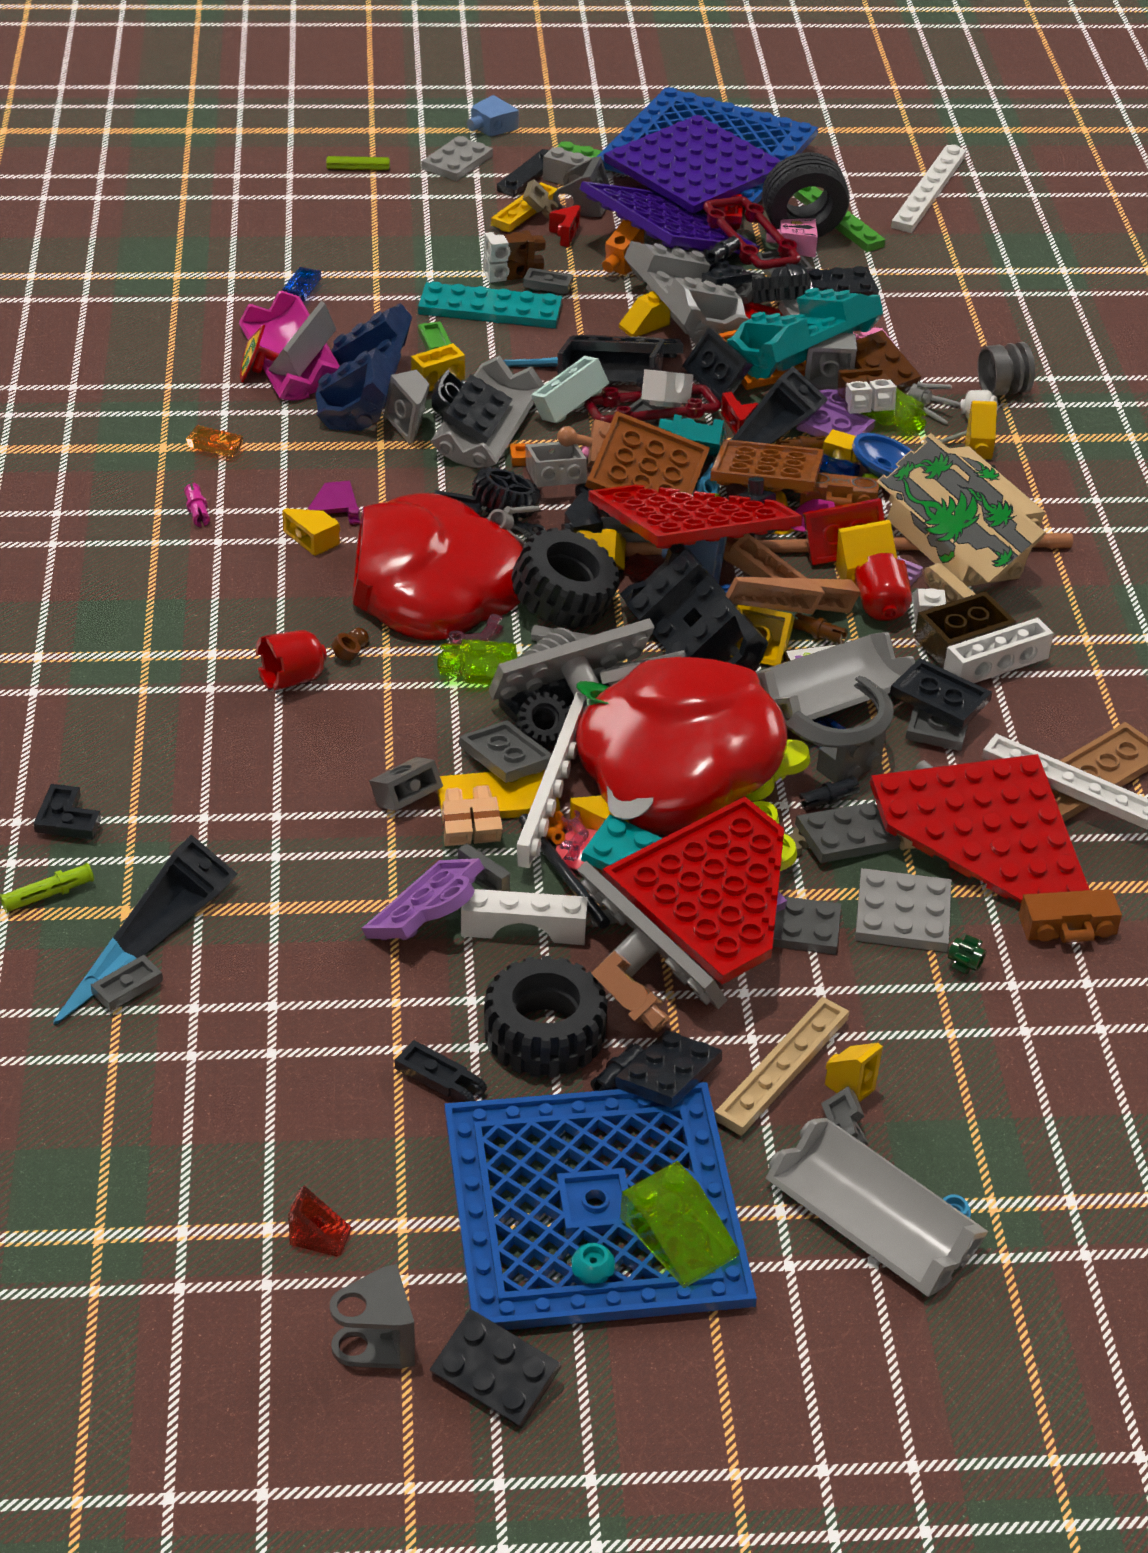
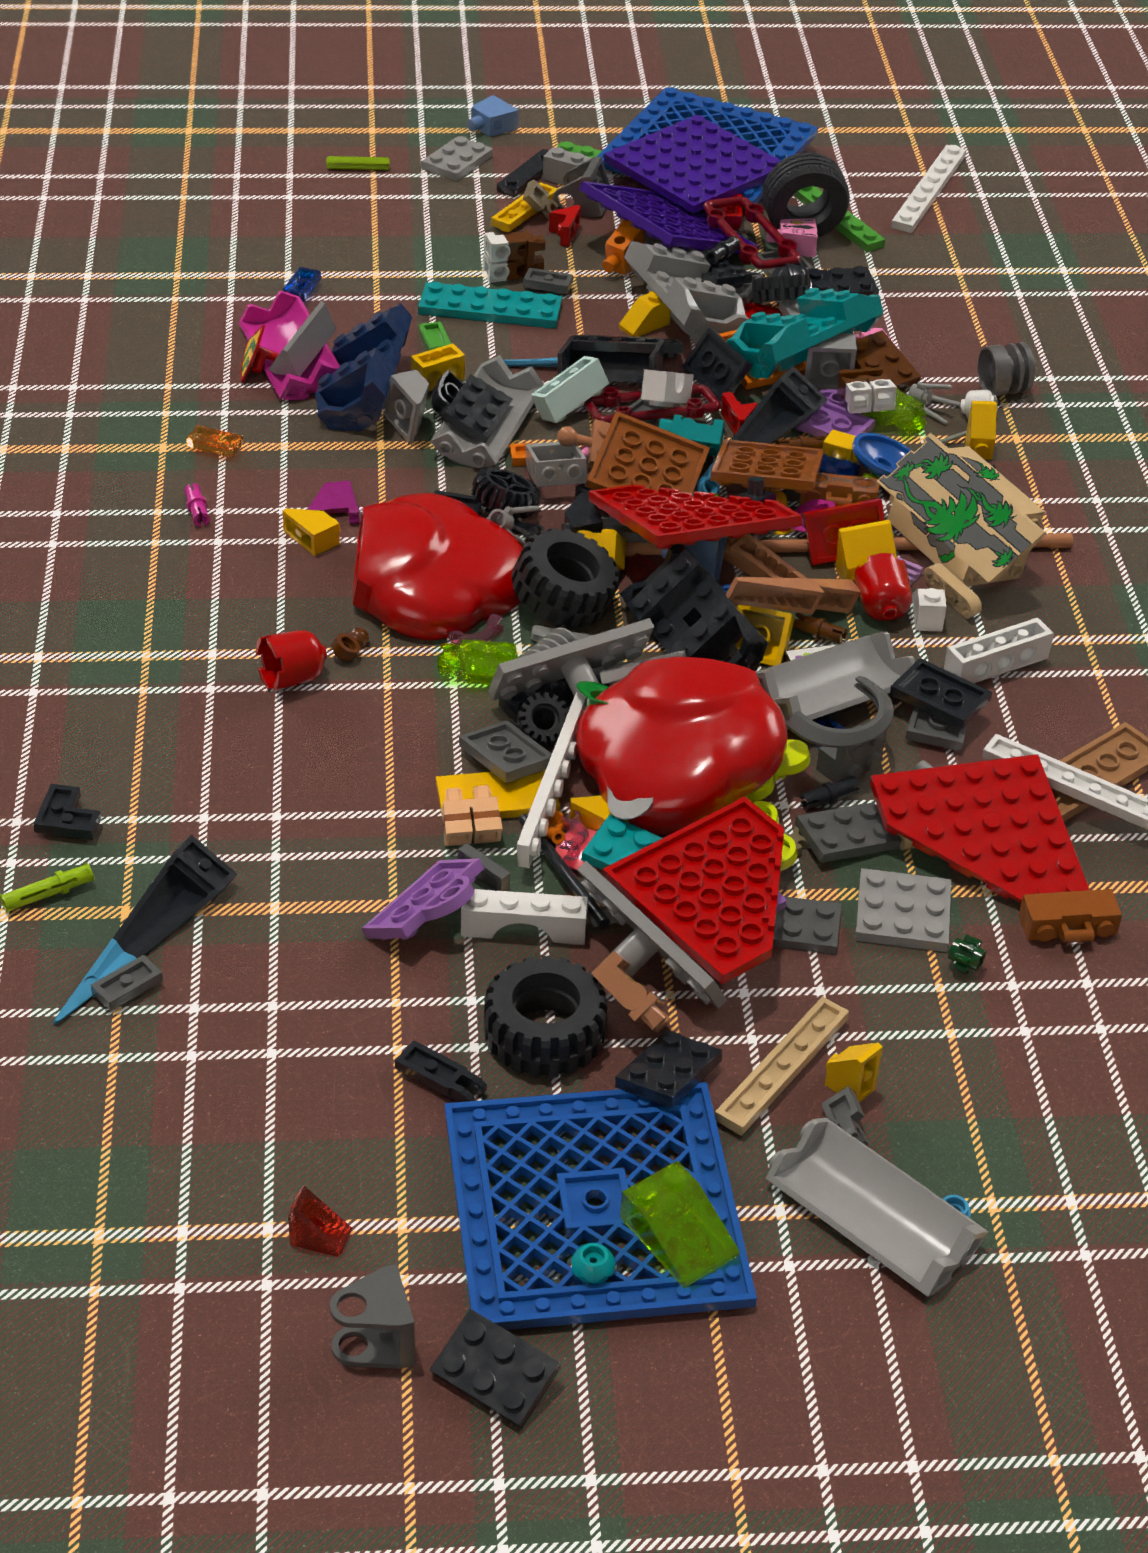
(406, 783): dark grey brick -> none
(614, 1066): black pin -> none
(959, 622): dark brown brick -> none

